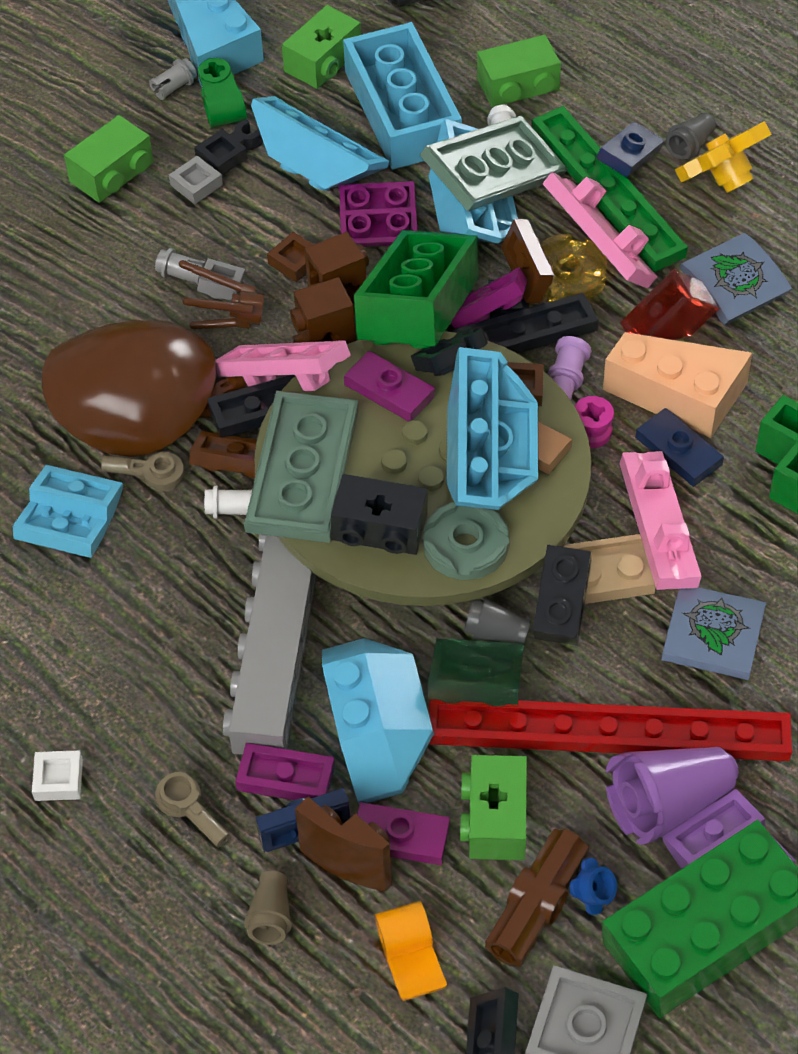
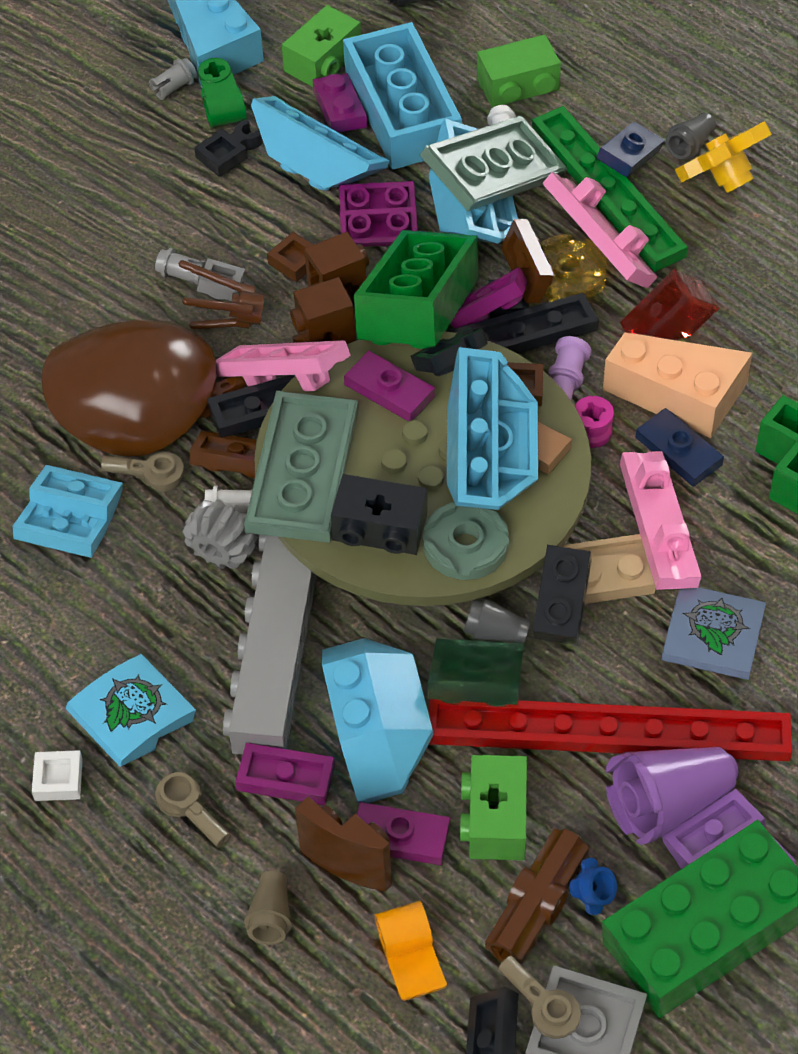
(109, 158): bright green brick -> none
(130, 709): none -> medium azure slope
(195, 179): light grey plate -> none
(219, 534): none -> light grey gear
(280, 826): dark blue plate -> none
(339, 102): none -> magenta plate
(553, 1011): none -> dark tan plate
(738, 277): sand blue slope -> none

